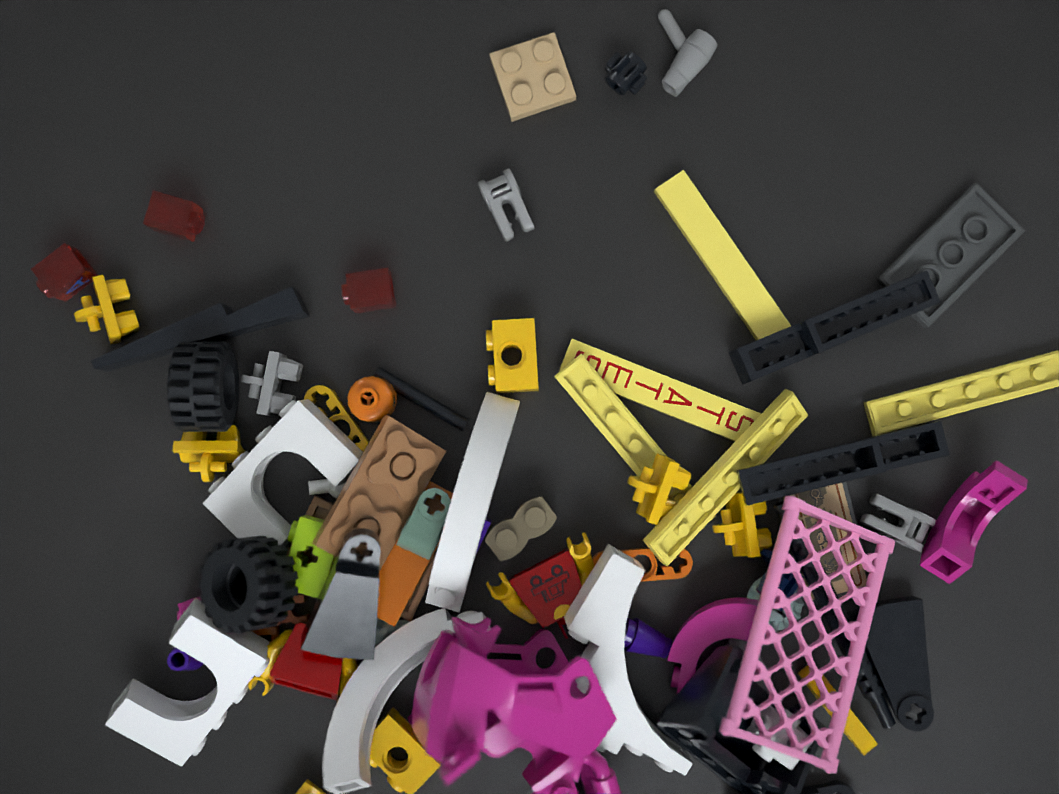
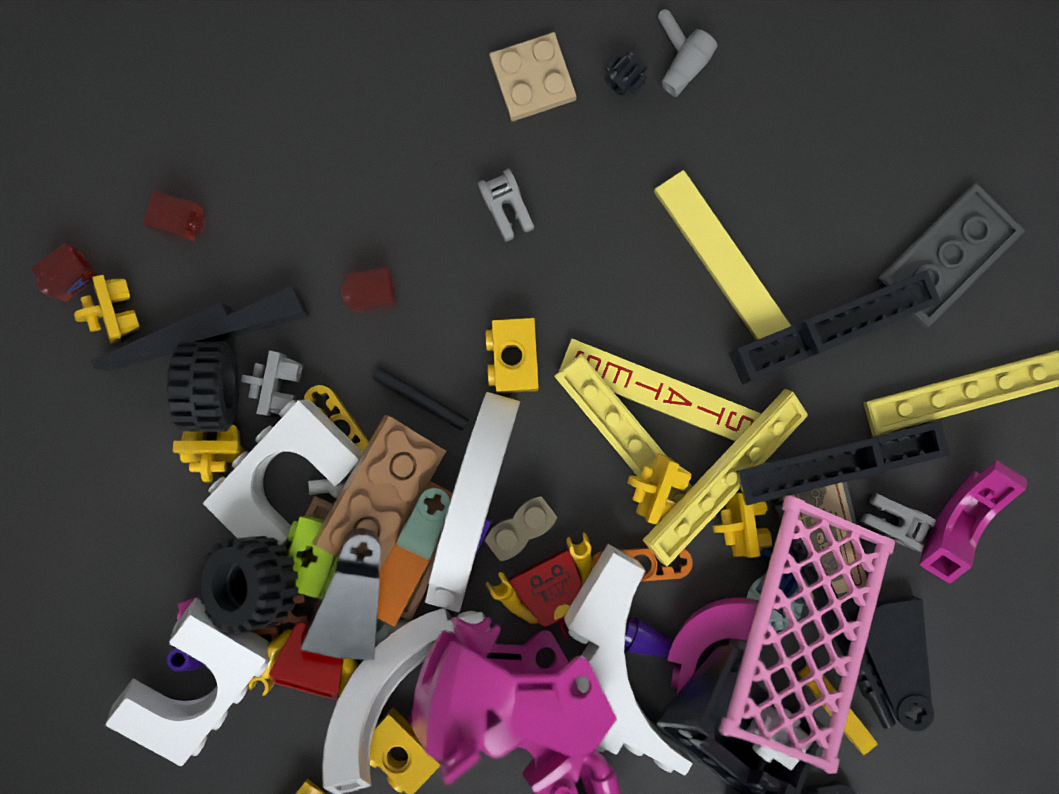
(361, 404): orange head -> none

